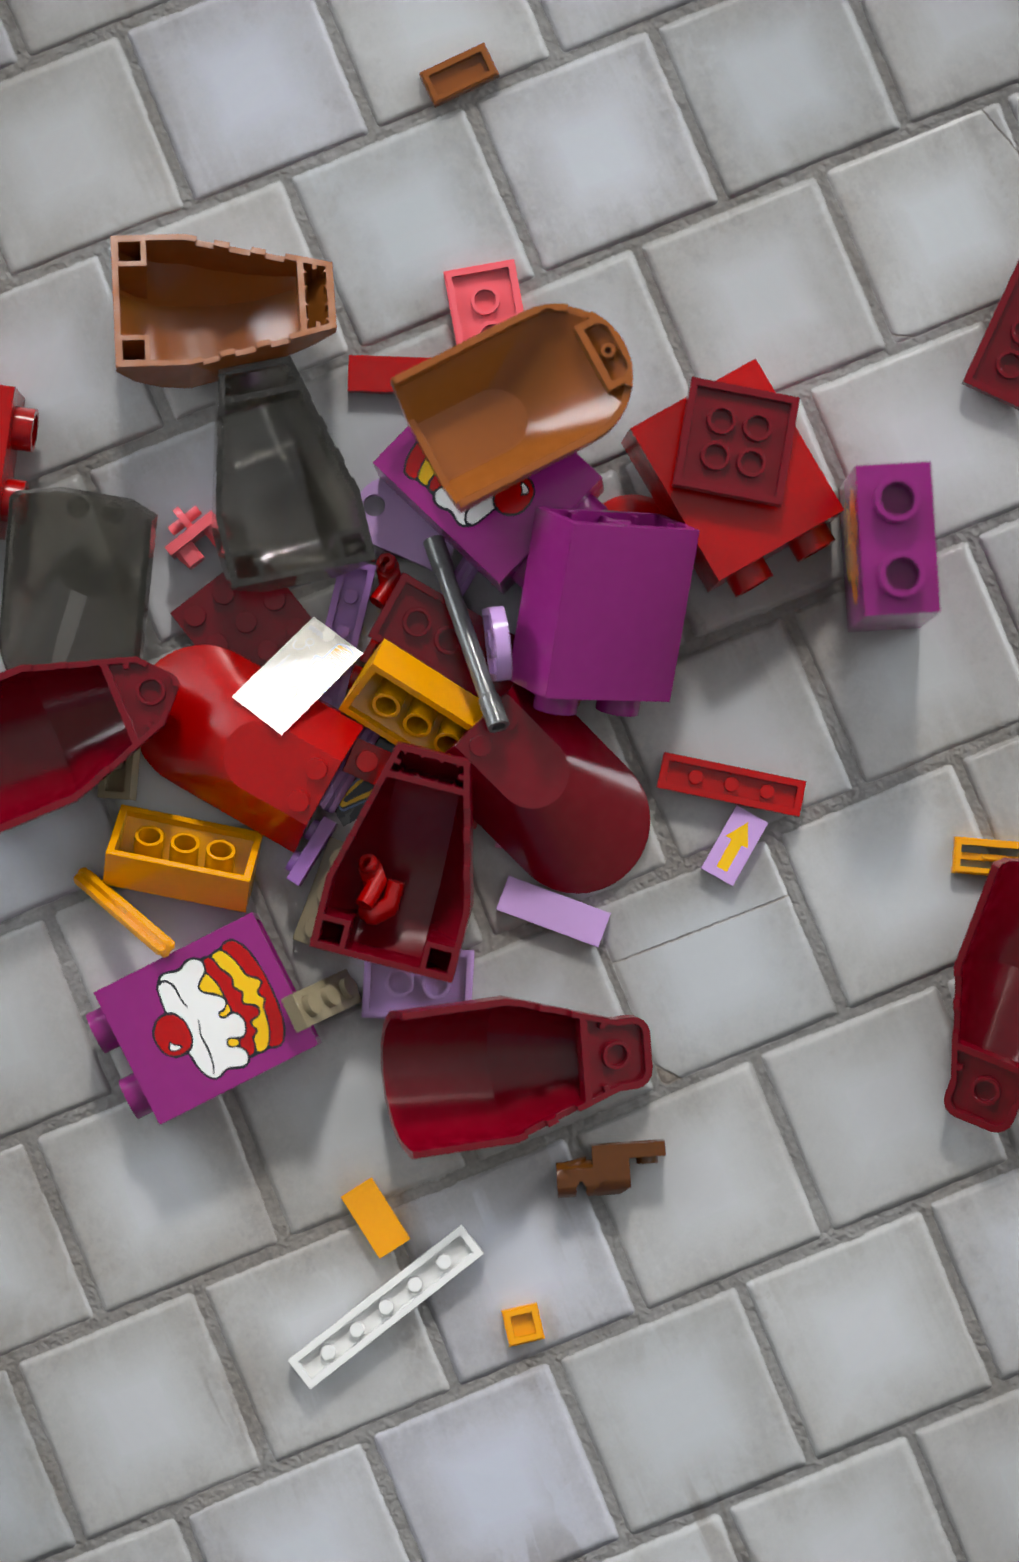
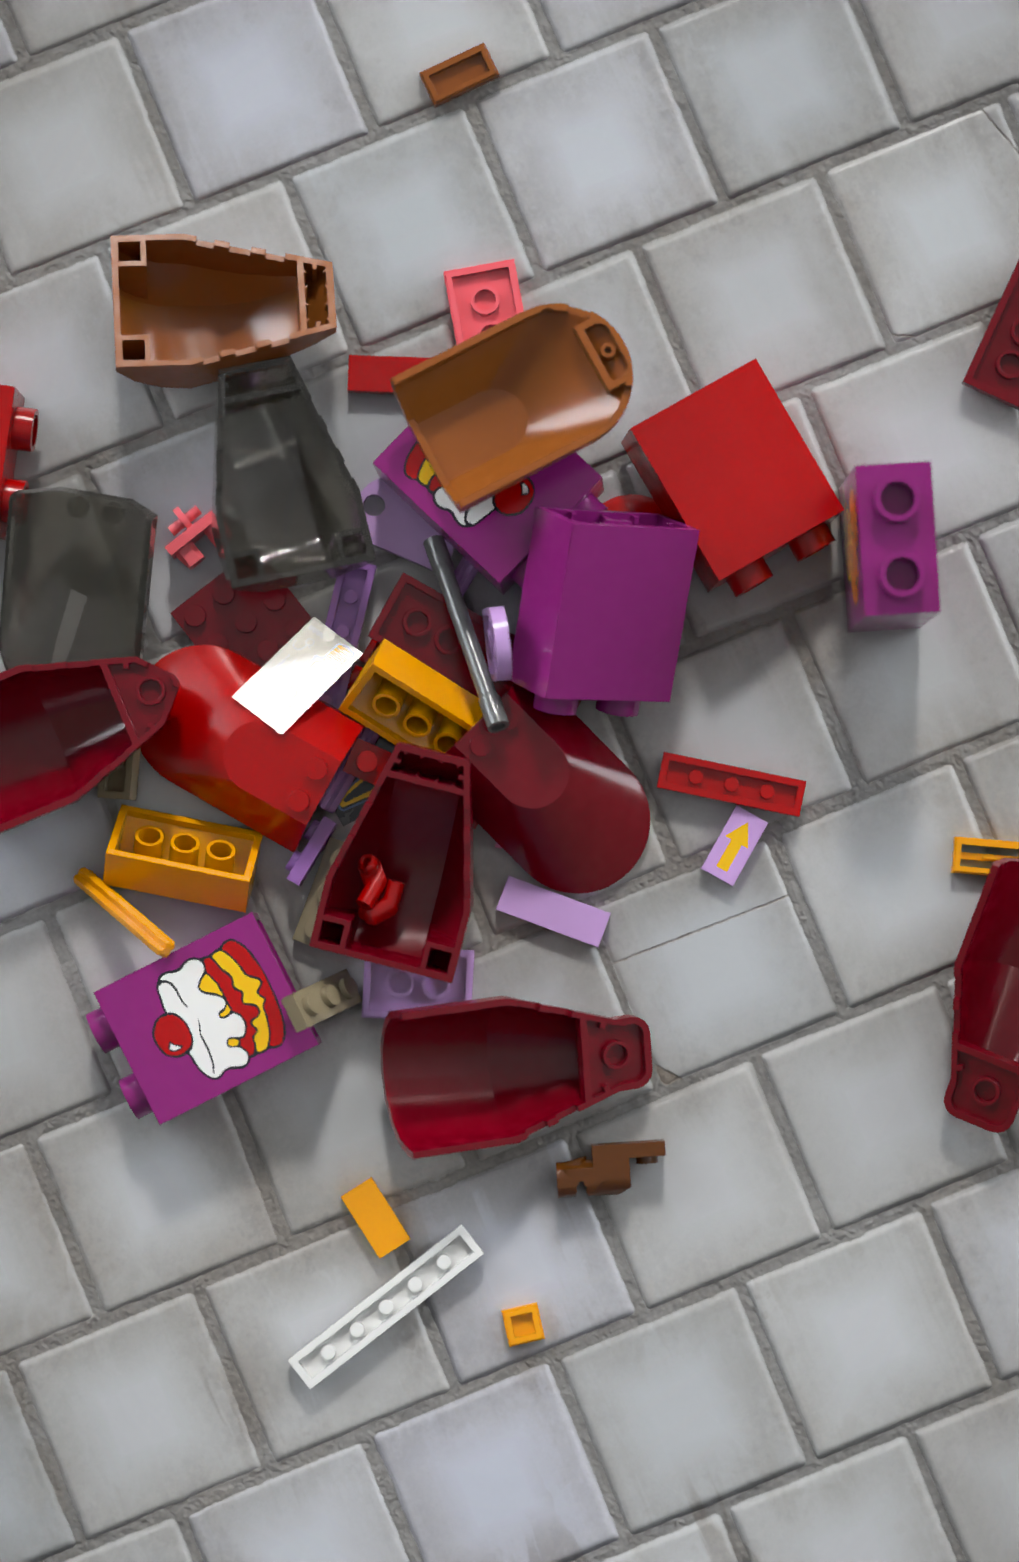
(388, 574): red arm -> none
(735, 442): dark red plate -> none

